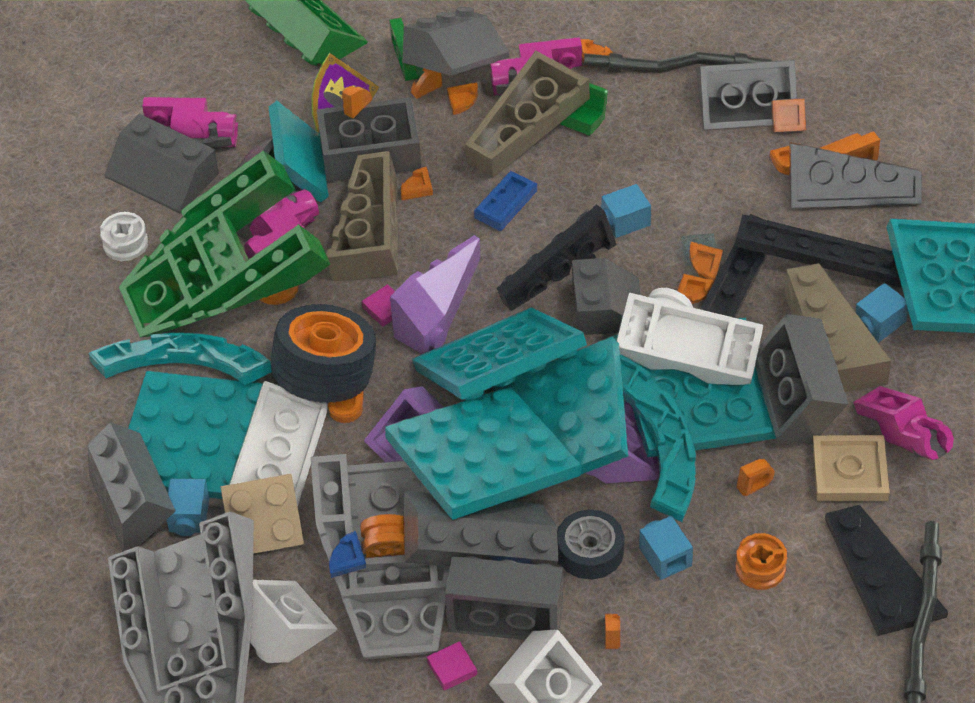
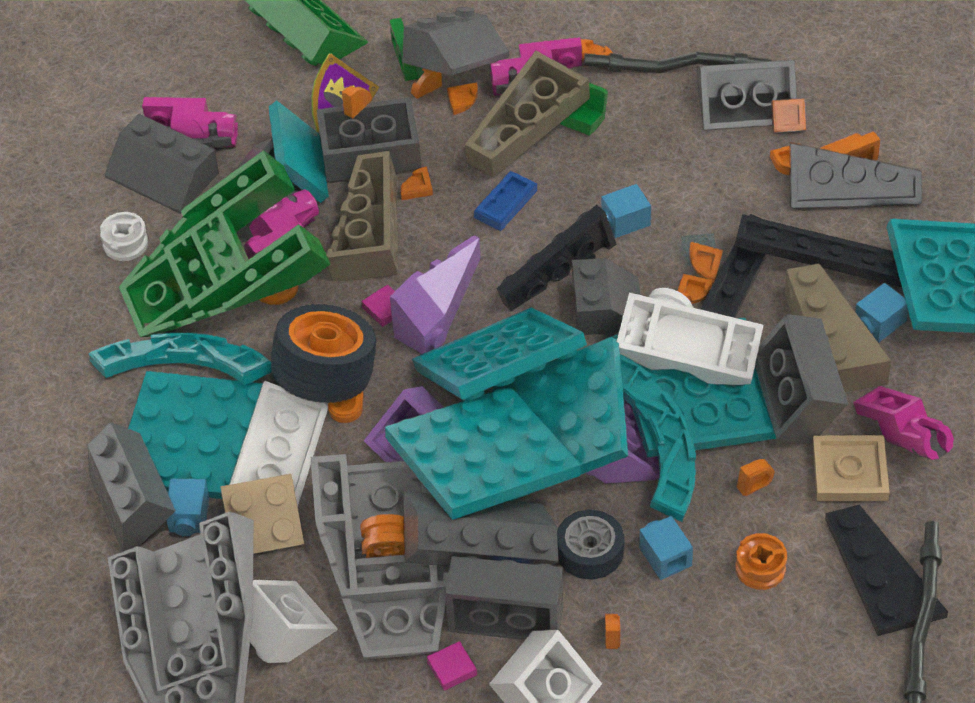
(347, 556): blue tile -> none

